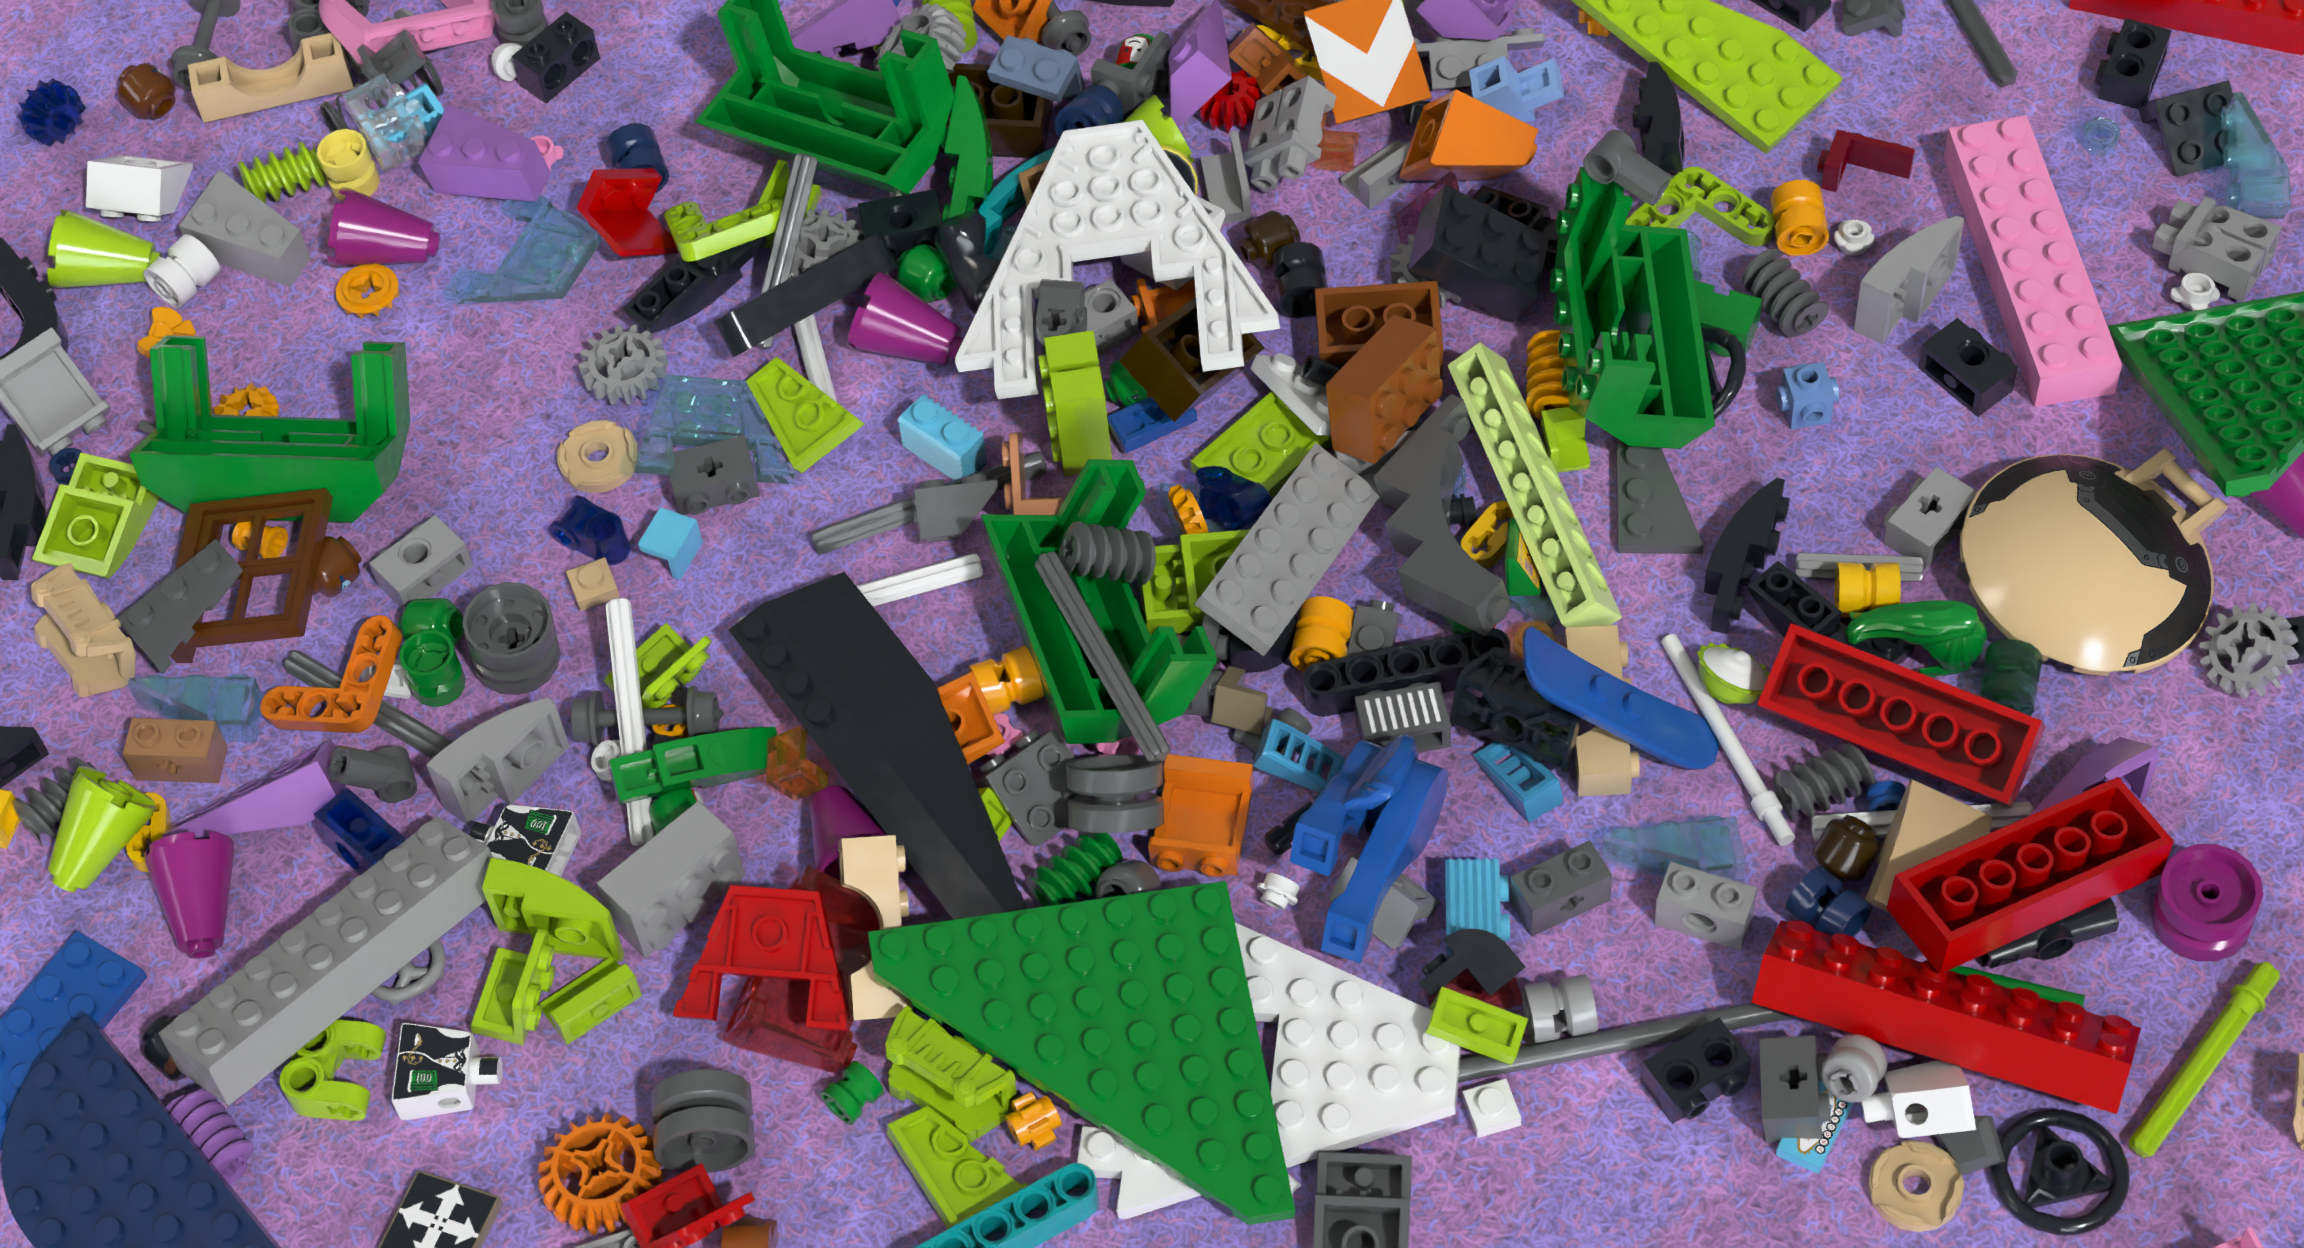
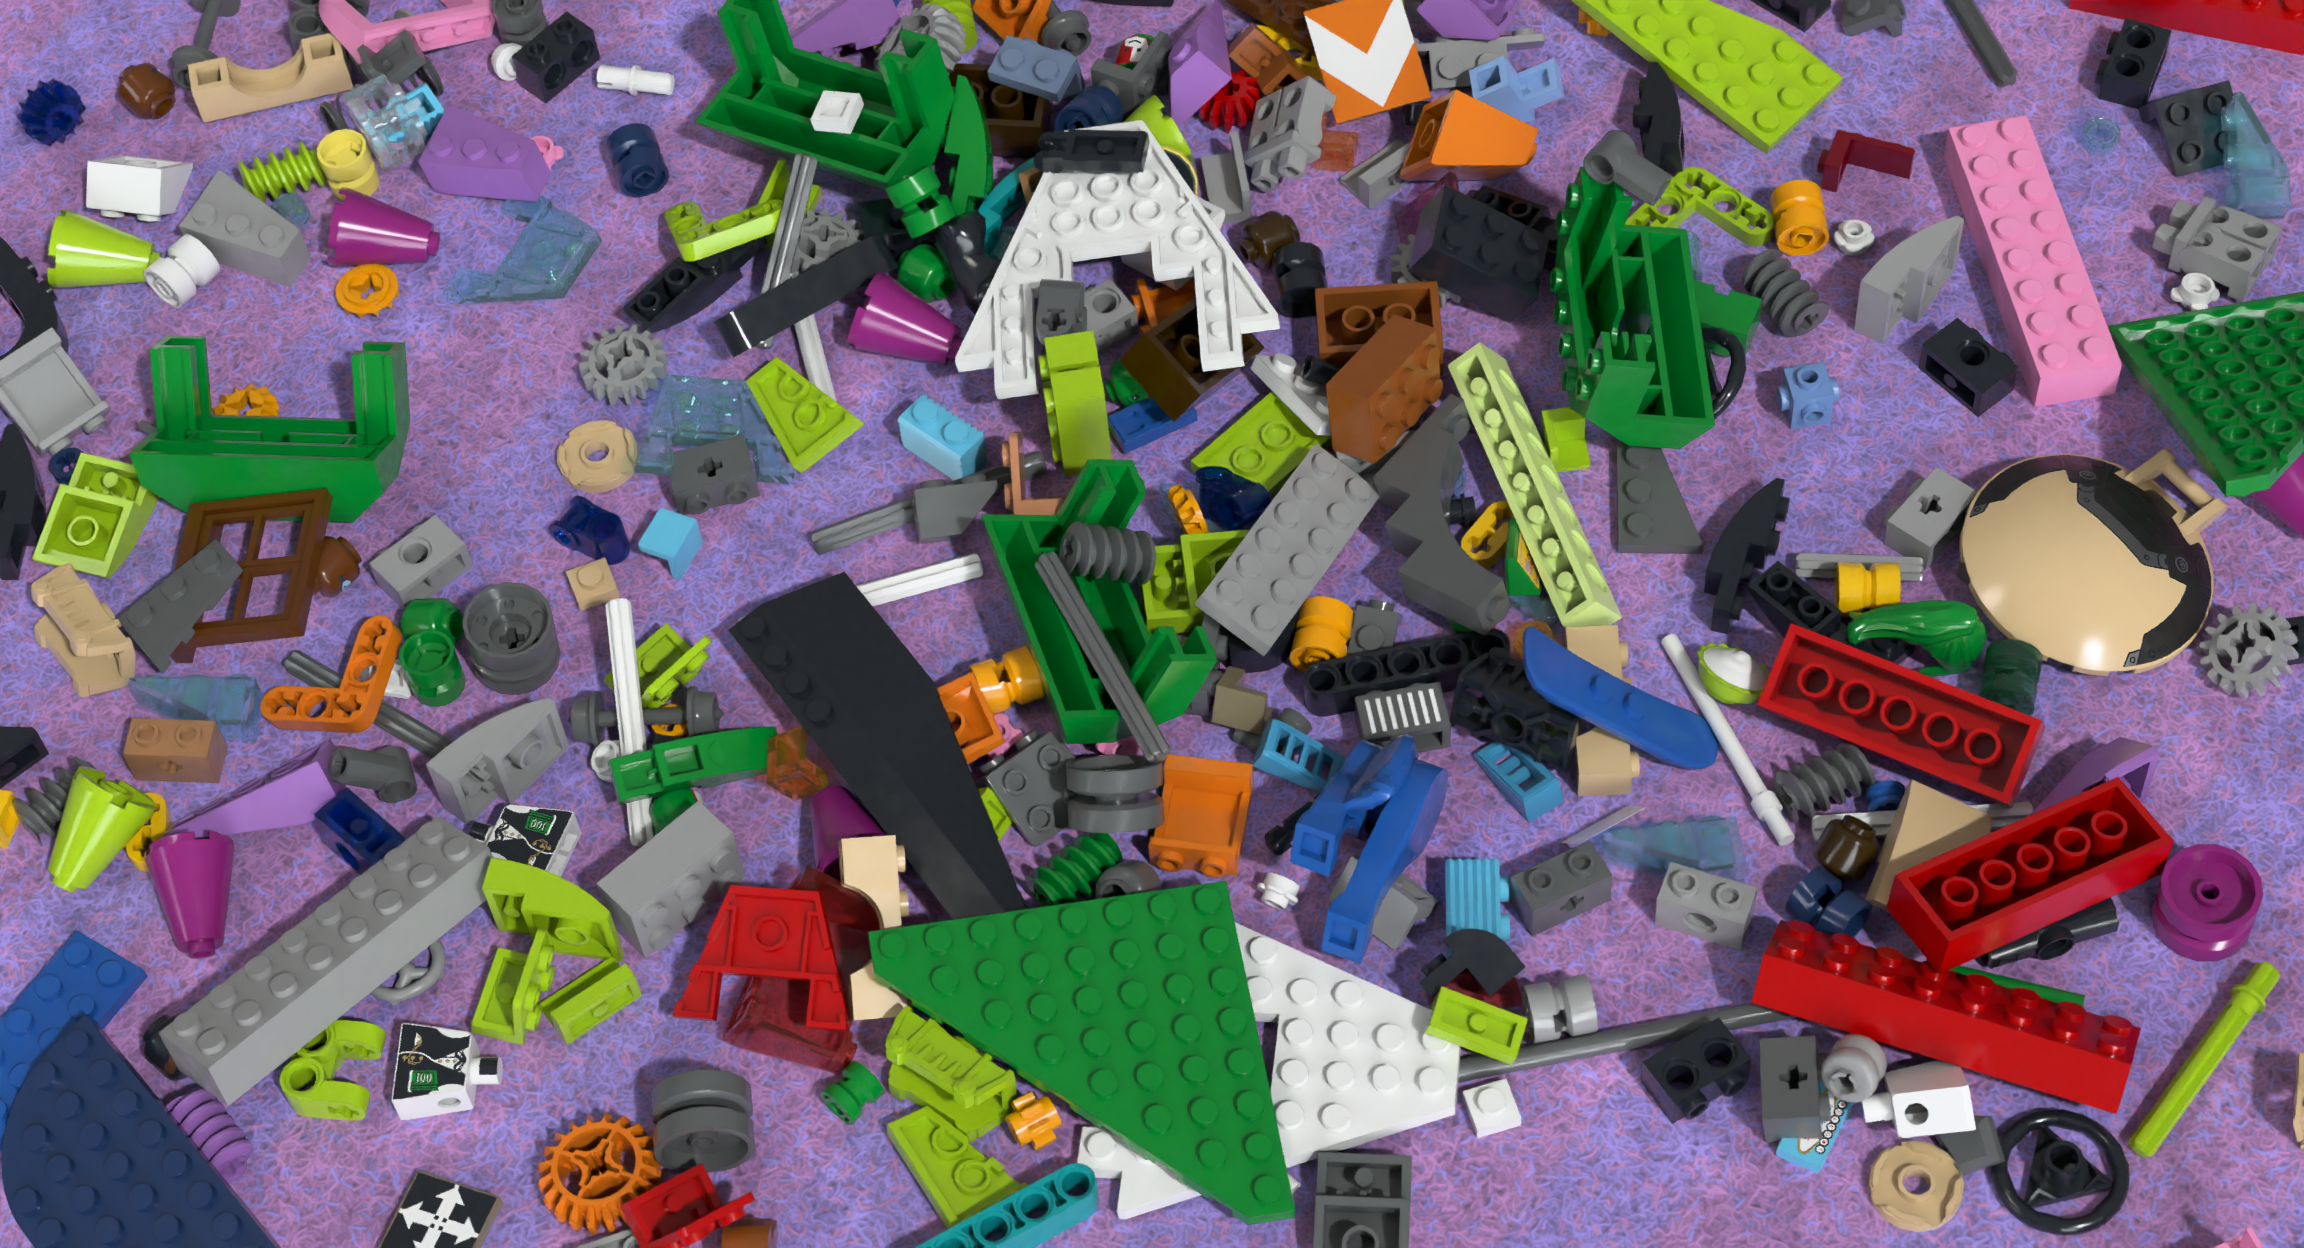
(164, 322): light orange piece -> none
(272, 543): light orange bush -> none
(292, 203): none -> clear light blue bush
(618, 210): red bracket -> none
(634, 80): none -> white axle
(837, 112): none -> white plate
(913, 188): none -> green wheel
(1092, 151): none -> black hinge
(1544, 374): light orange piece -> none
(1603, 824): none -> white sticker

